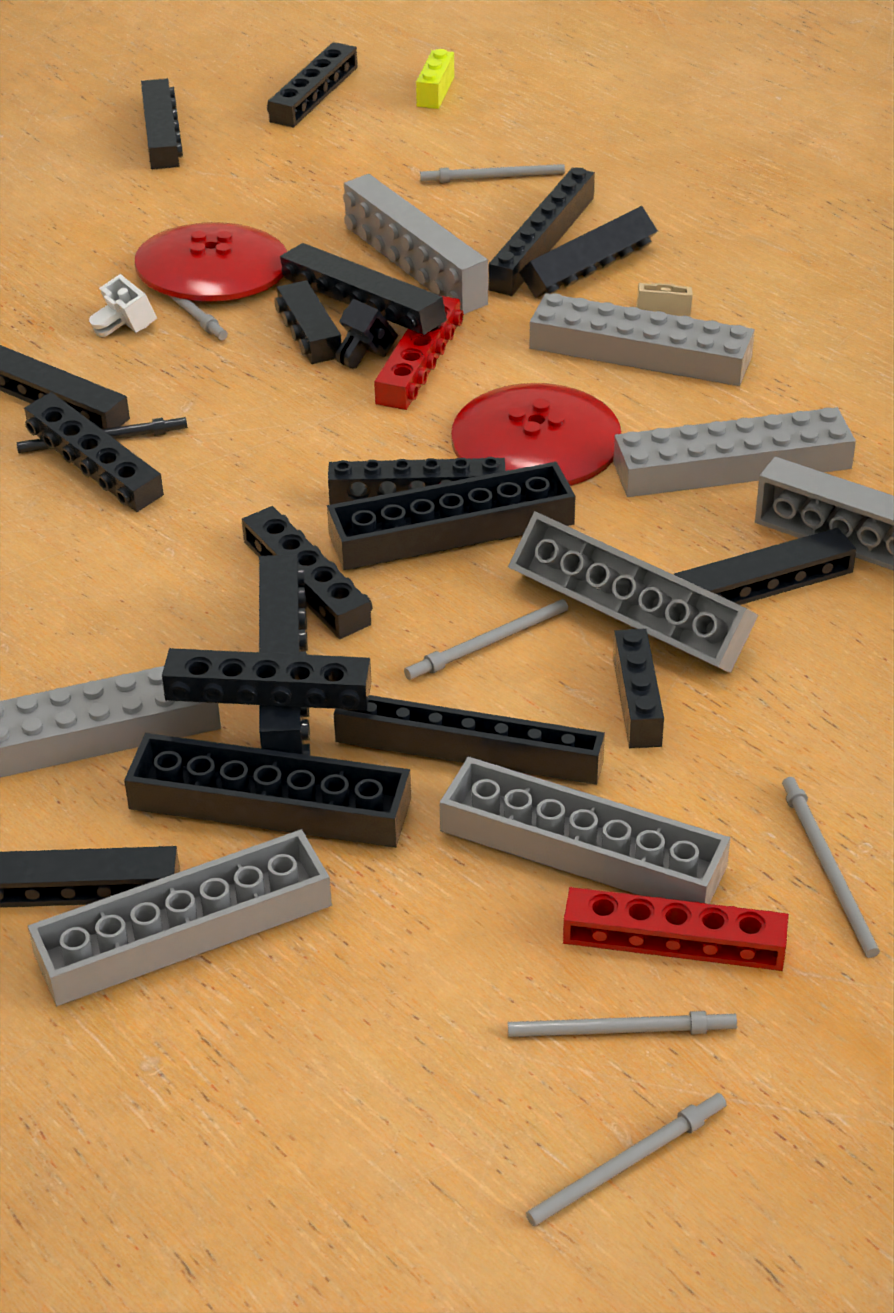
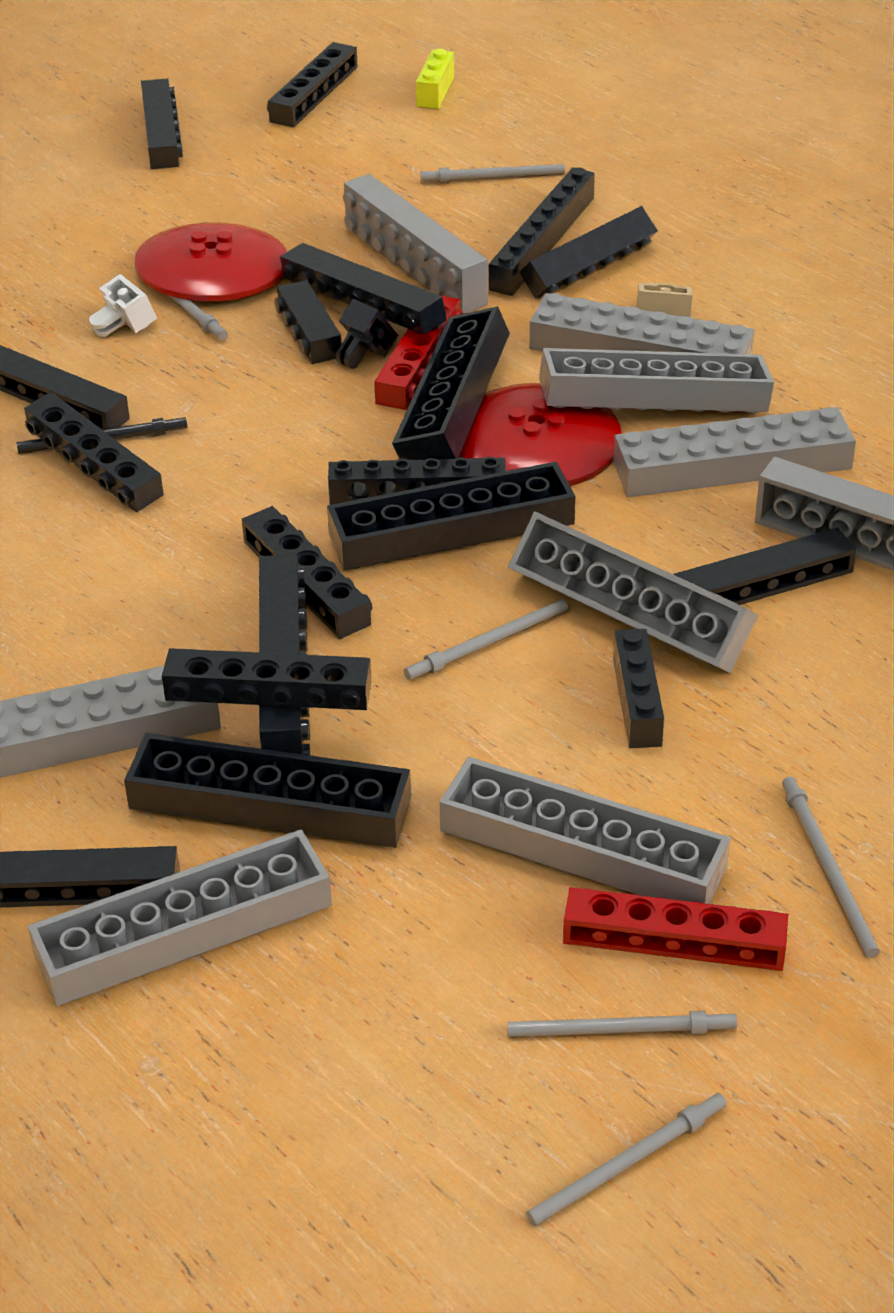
(452, 386): none -> black brick
(460, 734): black brick -> none
(655, 380): none -> light grey brick

